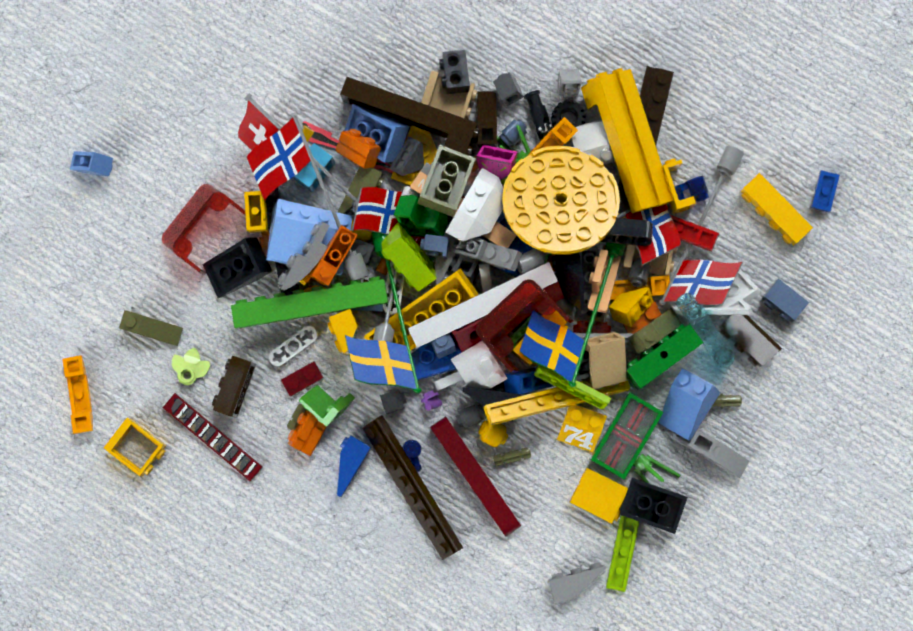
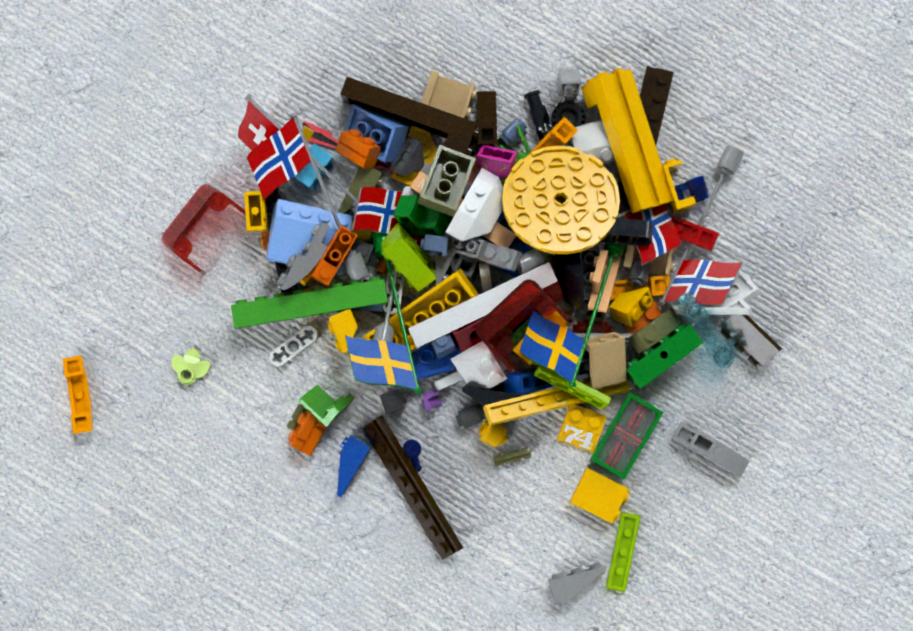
(91, 163): medium blue slope -> none
(118, 437): yellow window -> none
(150, 328): olive slope -> none
(212, 437): tile -> none
(233, 386): dark brown slope -> none
(237, 267): black slope -> none
(302, 378): dark red plate -> none
(459, 72): black brick -> none
(475, 476): dark red beam -> none
(508, 88): dark grey brick -> none
(643, 464): bright green plant -> none
(653, 505): black slope -> none
(687, 404): medium blue slope -> none
(727, 401): olive axle -> none
(776, 209): yellow brick -> none
(784, 300): sand blue brick -> none
(825, 191): blue plate -> none

